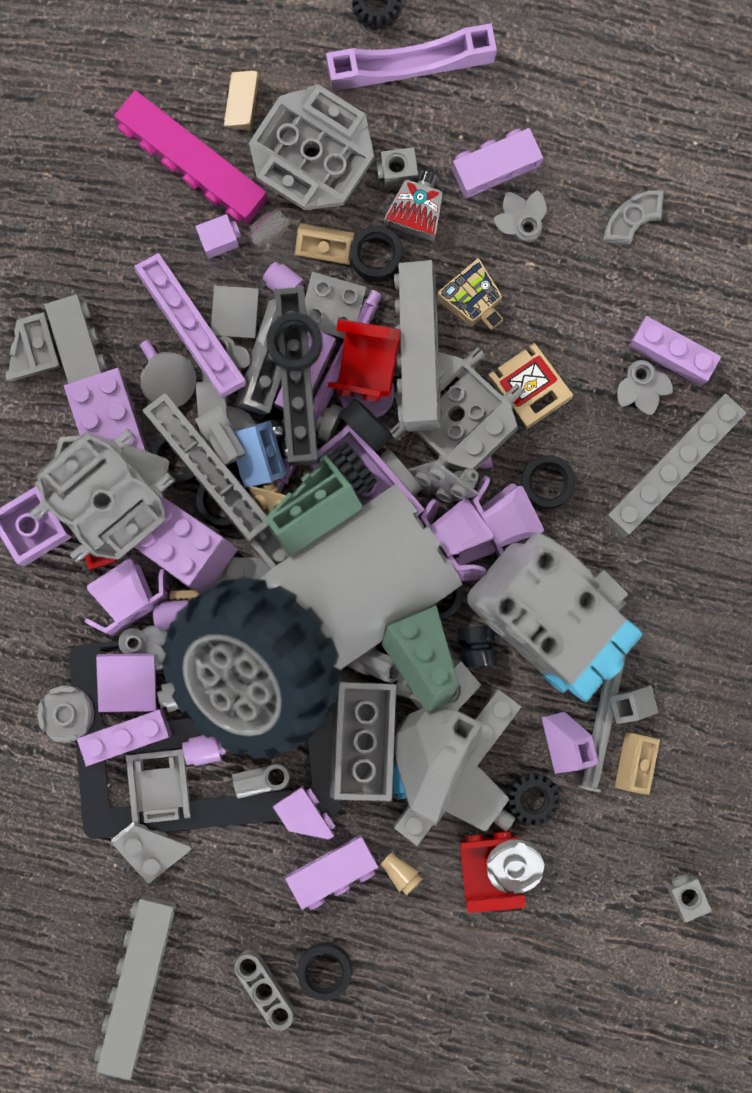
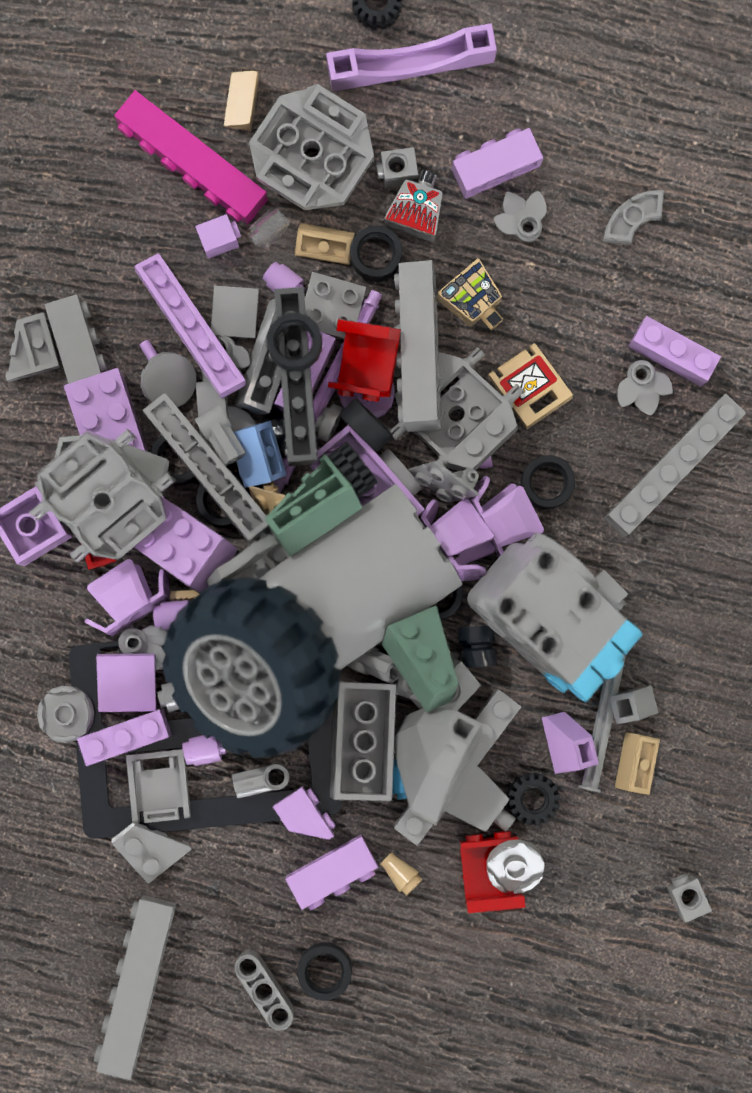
(243, 561): none -> light grey tile

